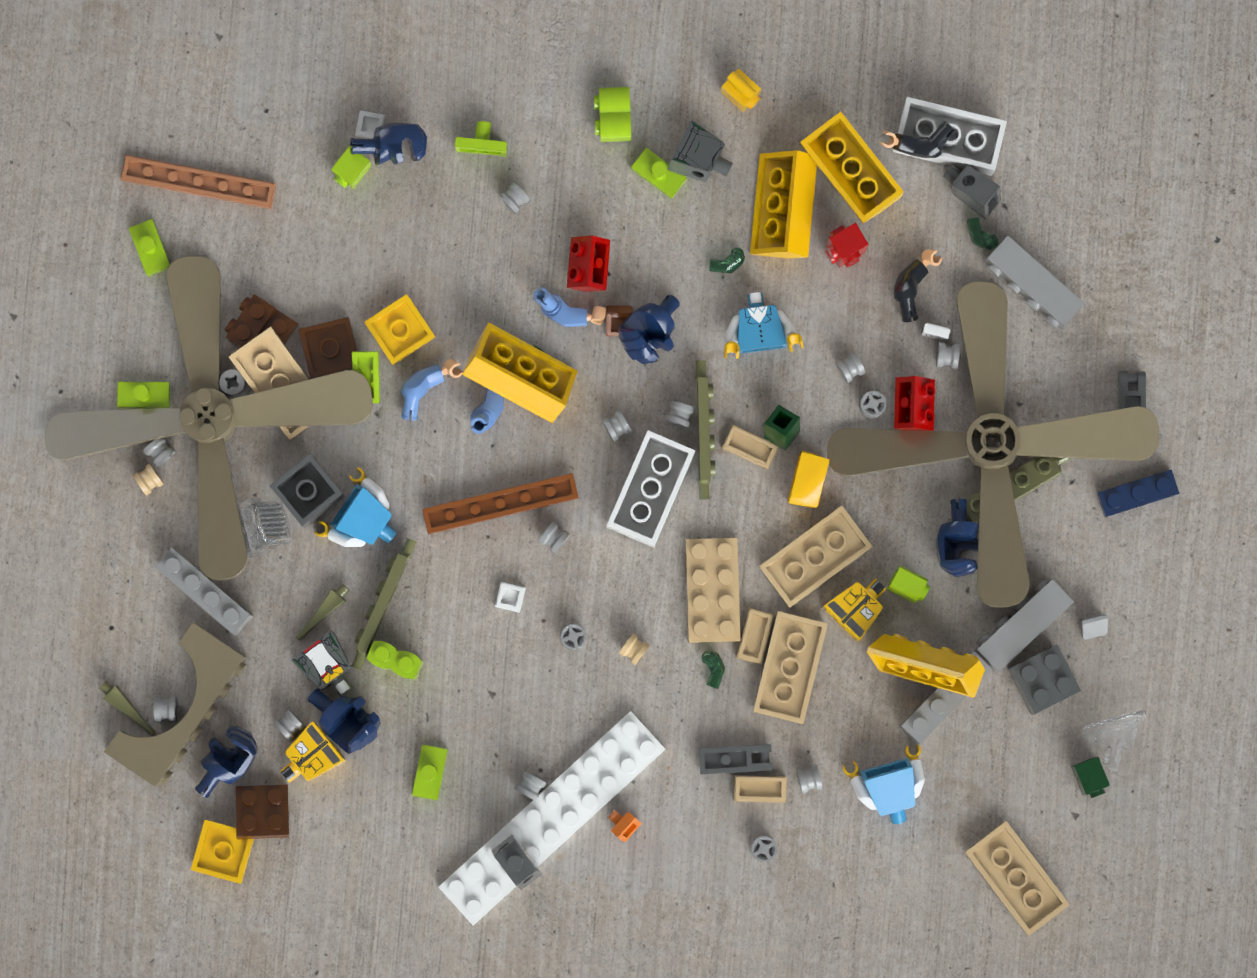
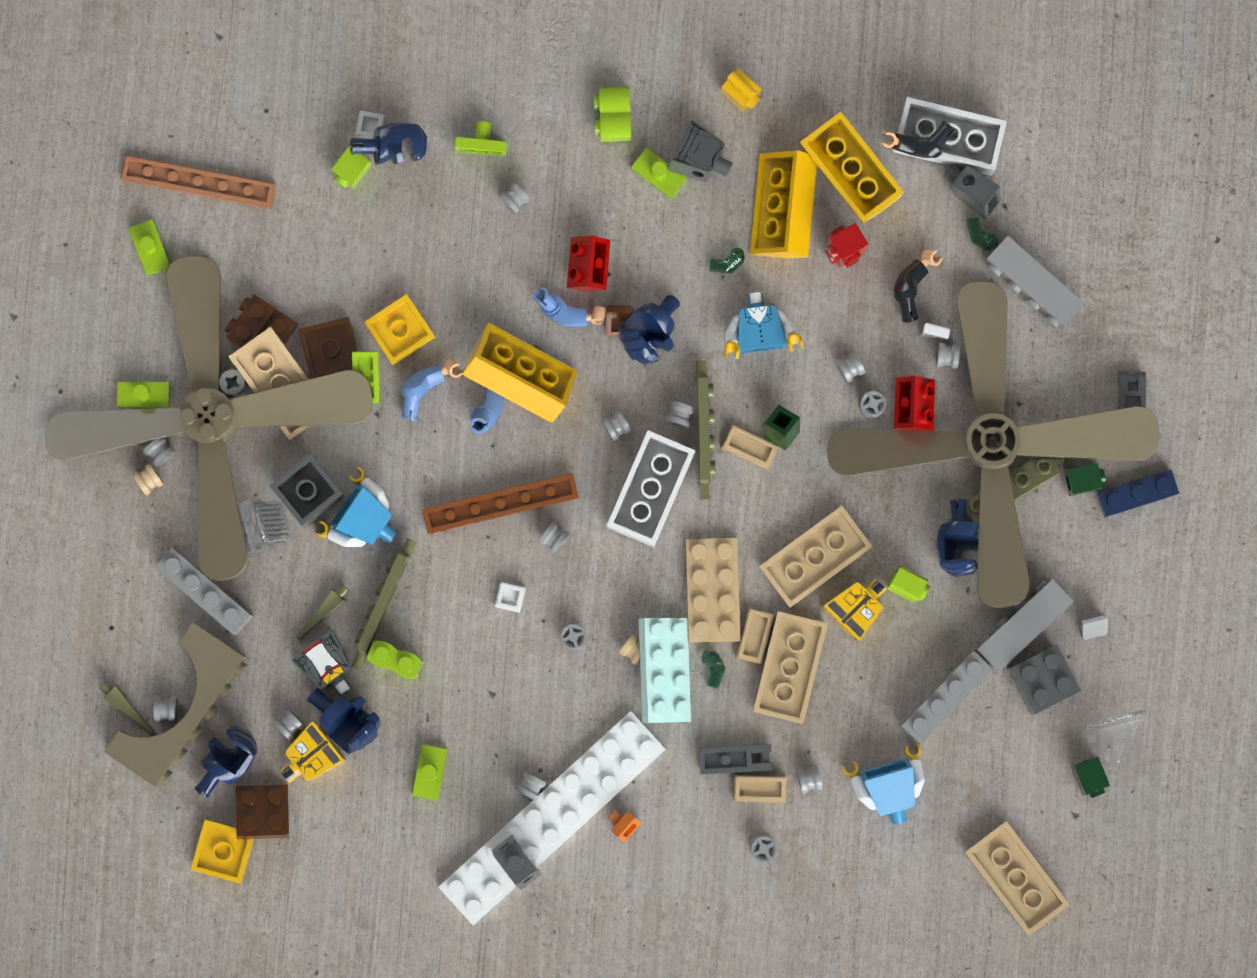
(664, 670): none -> light aqua plate
(808, 480): yellow piece -> none
(927, 664): yellow slope -> none
(1084, 479): none -> dark green brick

